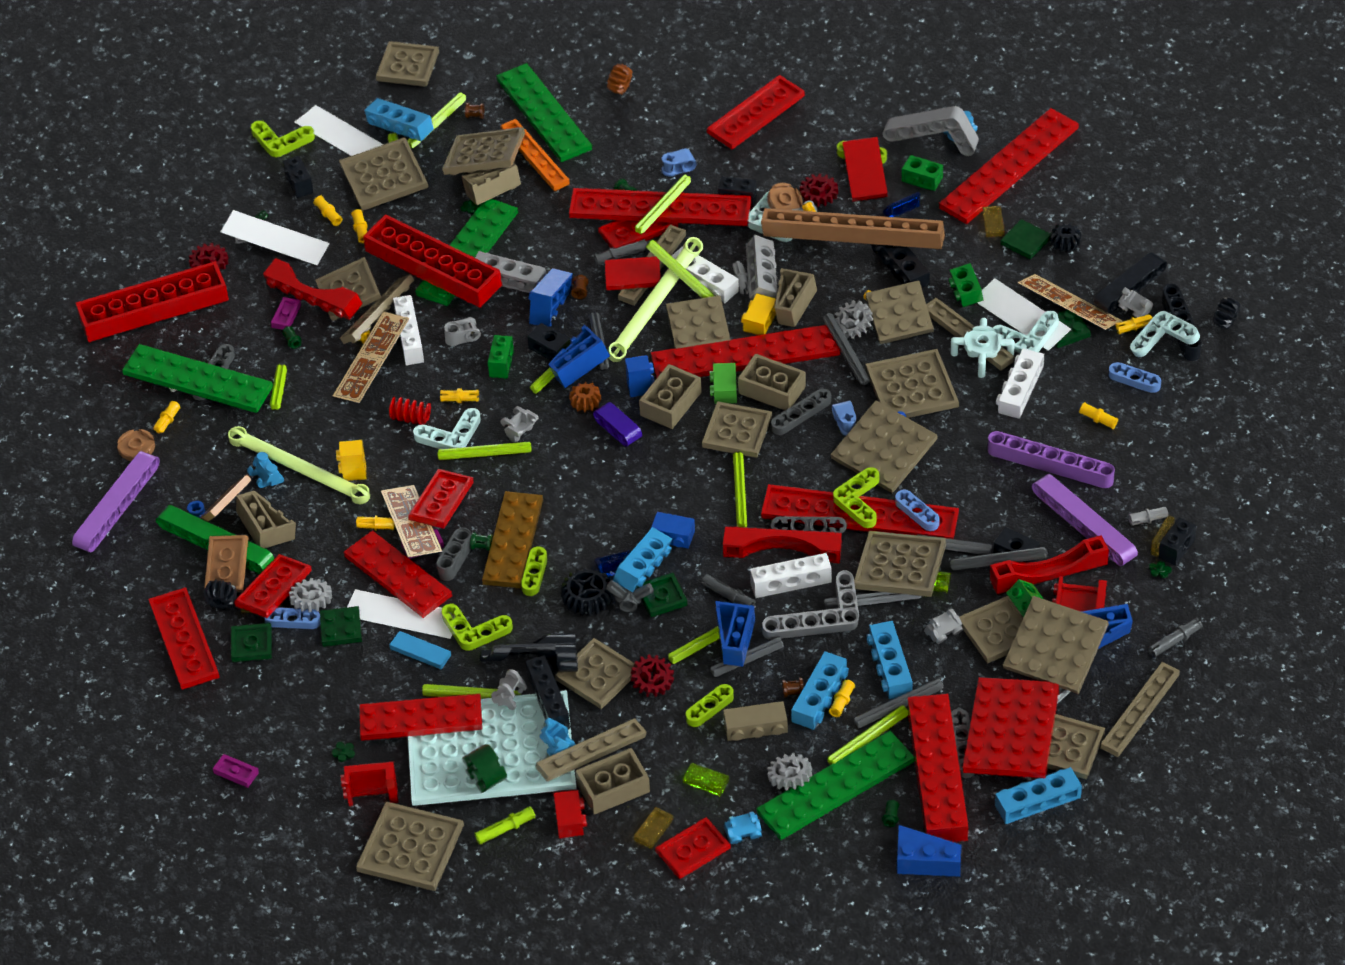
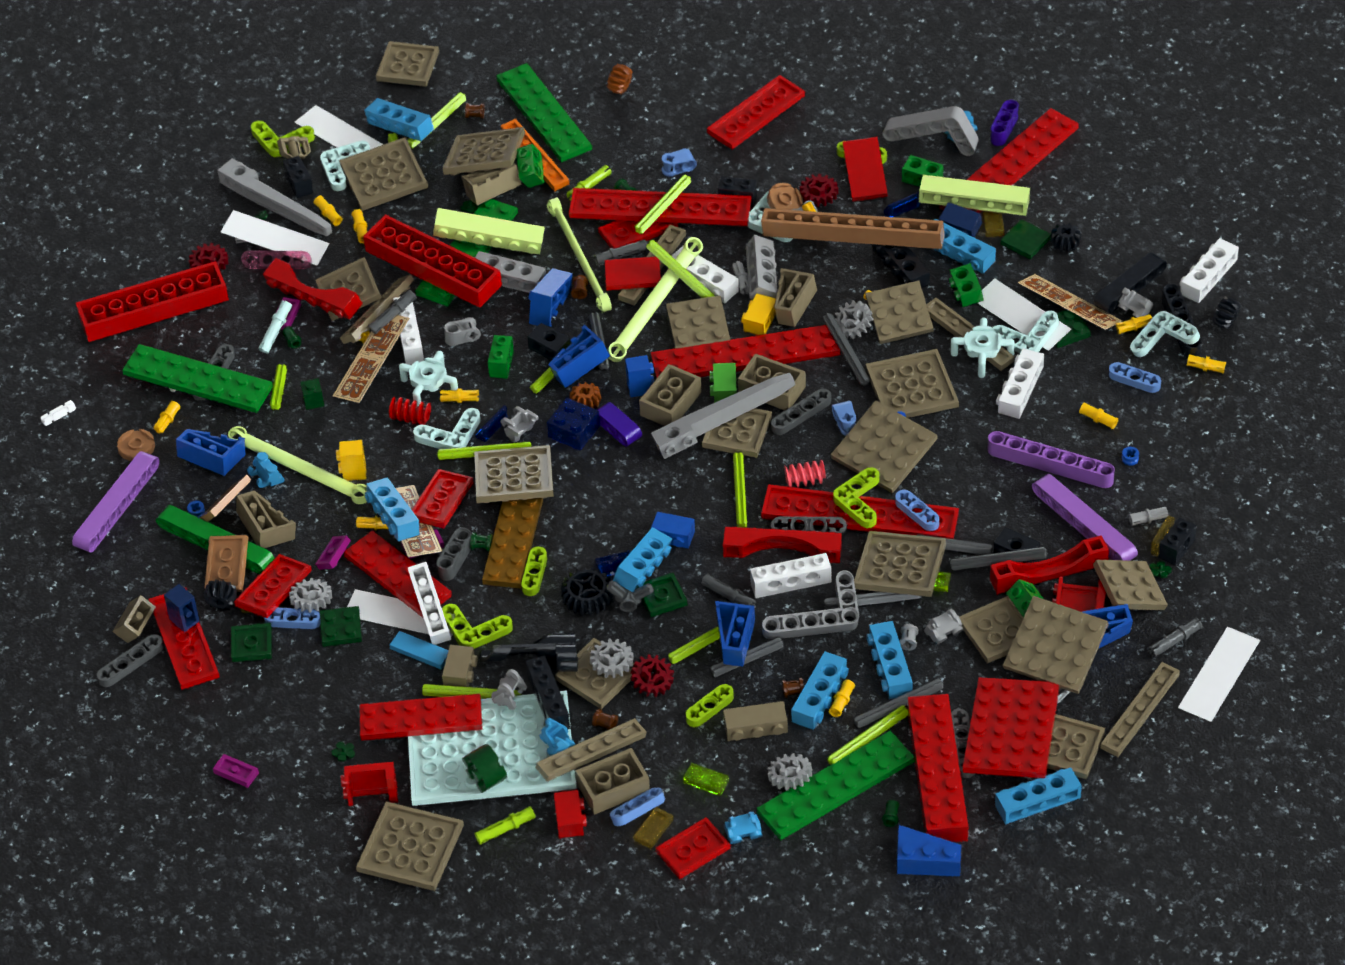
(58, 413): none -> white axle
(132, 662): none -> dark grey beam
(134, 619): none -> dark tan brick
(181, 607): none -> dark blue brick
(209, 451): none -> blue wedge
(246, 183): none -> light grey piece
(275, 326): none -> light aqua pin
(276, 254): none -> clear pink beam
(294, 147): none -> dark tan piece
(312, 394): none -> dark green brick
(333, 552): none -> magenta plate
(335, 155): none -> light aqua beam
(389, 314): none -> dark grey pin
(392, 509): none -> dark azure brick
(427, 382): none -> light aqua plate
(429, 603): none -> white brick
(459, 666): none -> dark tan brick
(488, 231): none -> yellowish green brick
(492, 425): none -> clear blue slope
(513, 474): none -> dark tan plate
(530, 165): none -> green brick
(573, 424): none -> clear blue brick
(592, 180): none -> lime pin
(603, 300): none -> yellowish green piece
(604, 720): none -> reddish brown bush
(611, 658): none -> light grey gear
(637, 806): none -> medium blue beam
(684, 431): none -> light grey piece
(805, 474): none -> coral piece
(908, 637): none -> light grey bush
(961, 219): none -> dark blue brick
(967, 249): none -> dark azure brick
(974, 195): none -> yellowish green brick
(1004, 122): none -> dark purple beam
(1130, 584): none -> dark tan plate
(1132, 451): none -> blue bush
(1206, 363): none -> yellow pin
(1208, 270): none -> white brick
(1219, 674): none -> white sticker

